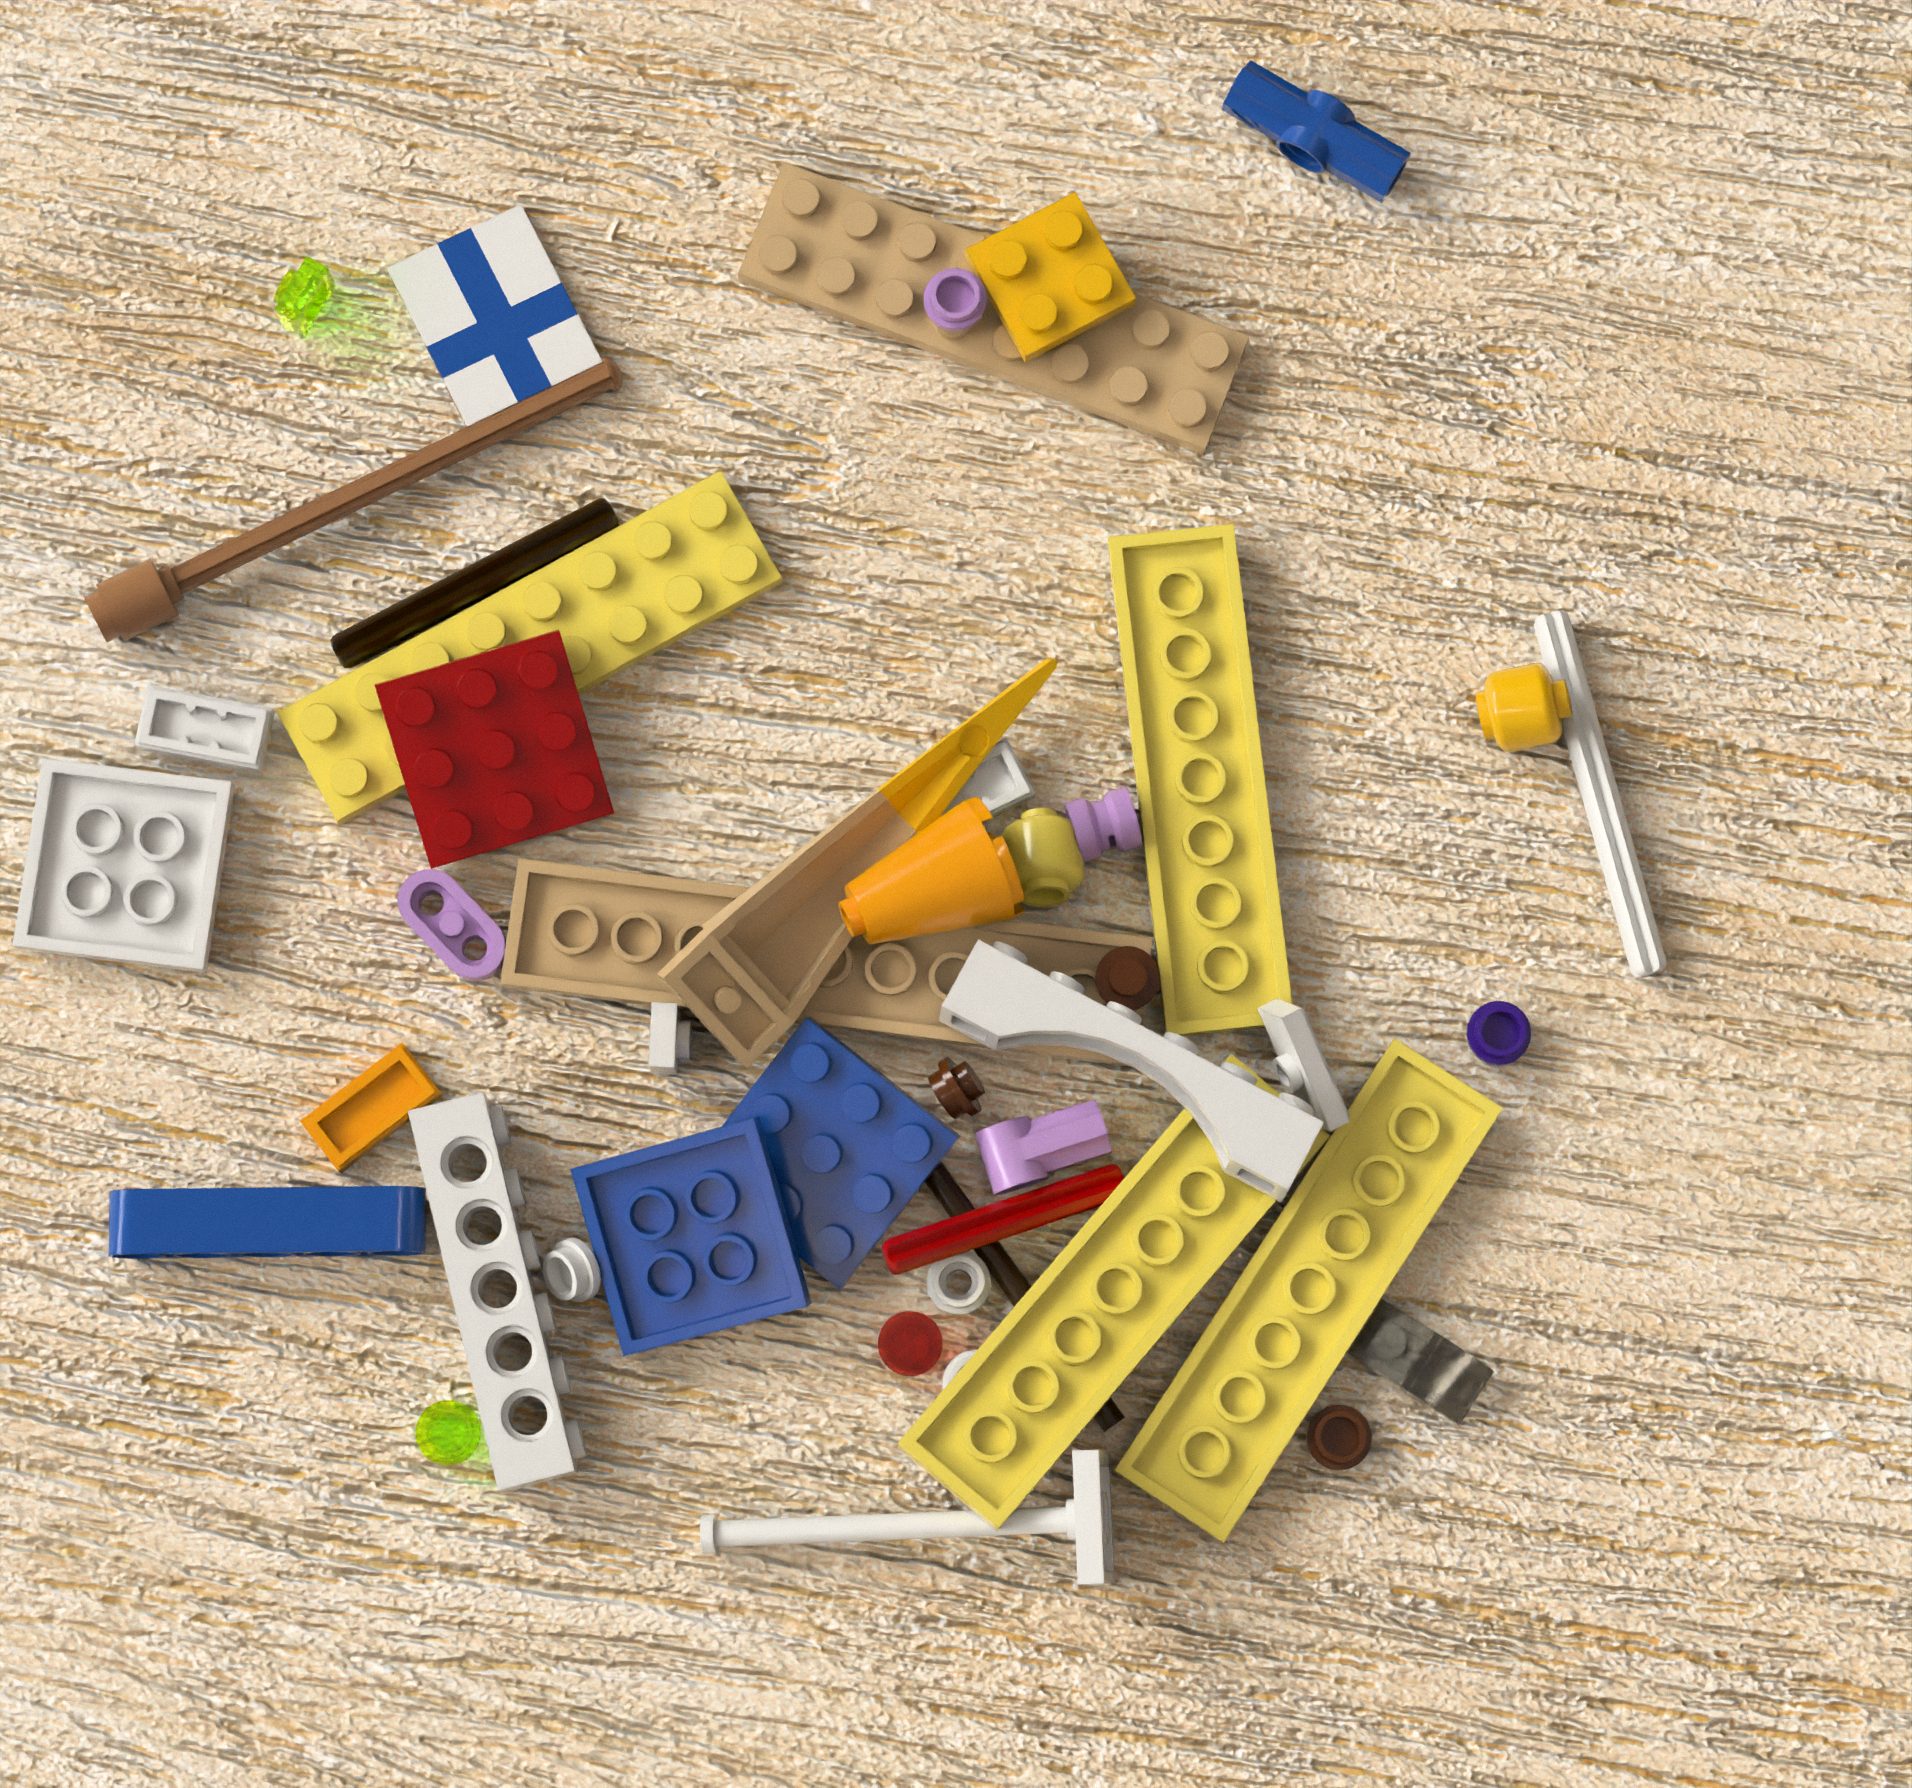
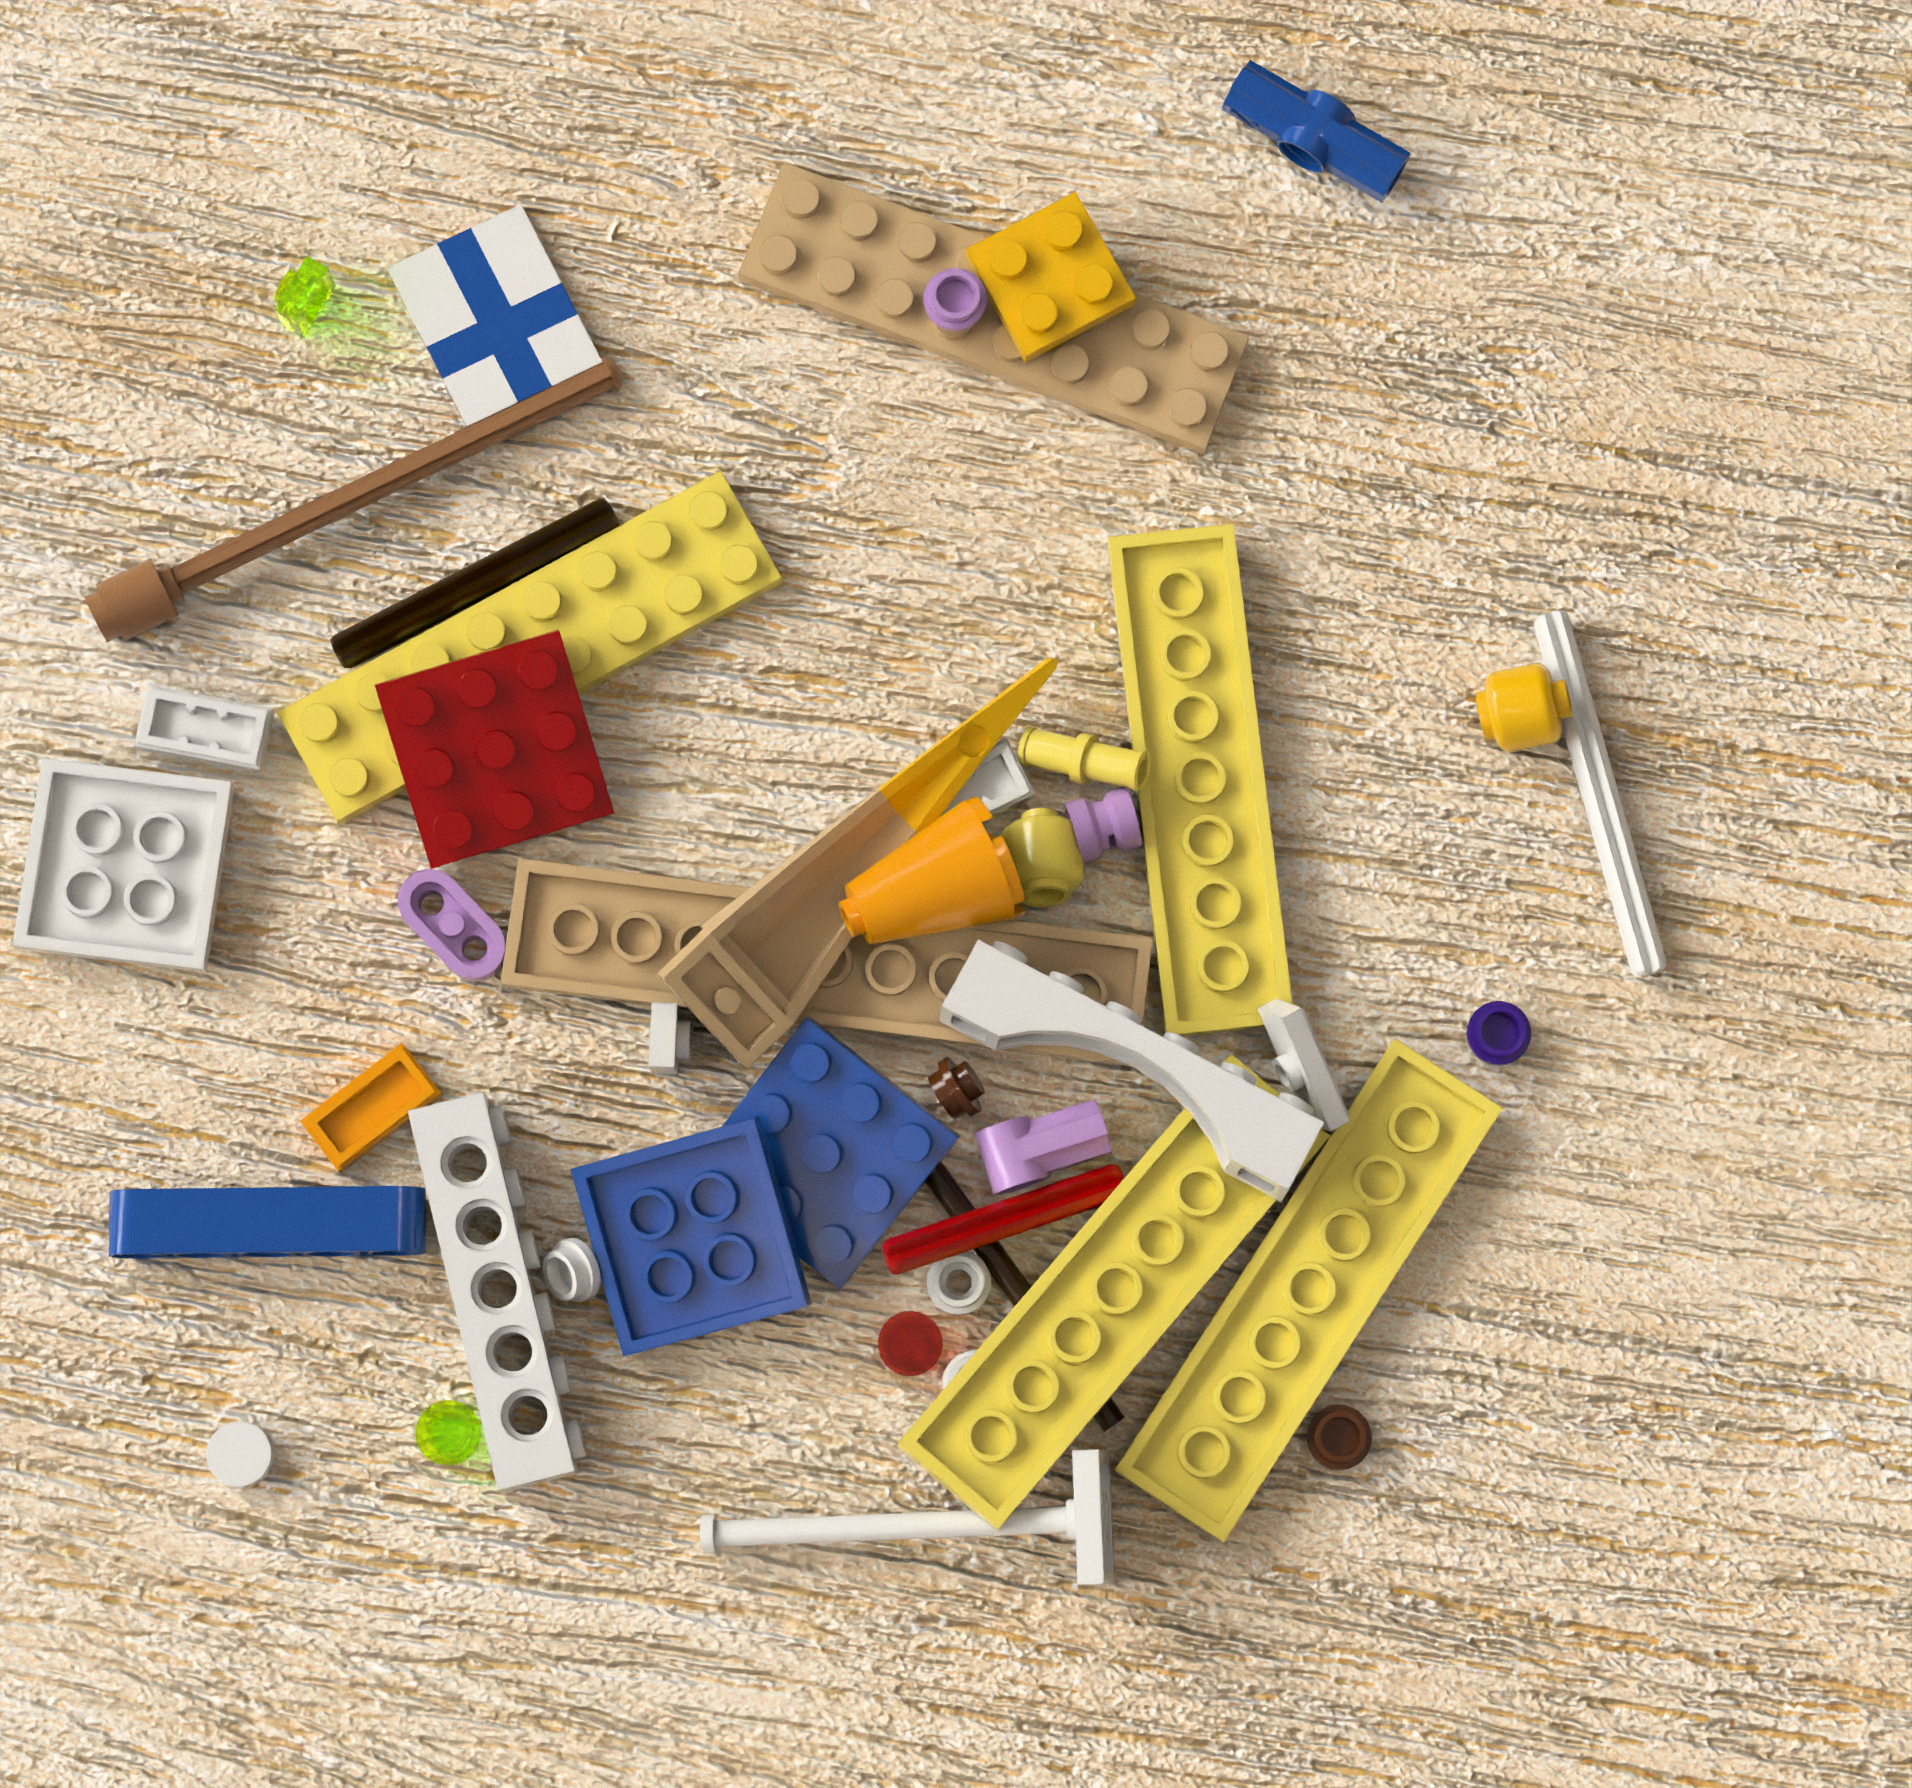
(240, 1454): none -> white tile
(1084, 758): none -> light yellow pin
(1127, 977): reddish brown plate -> none
(1420, 1362): clear smoke slope -> none

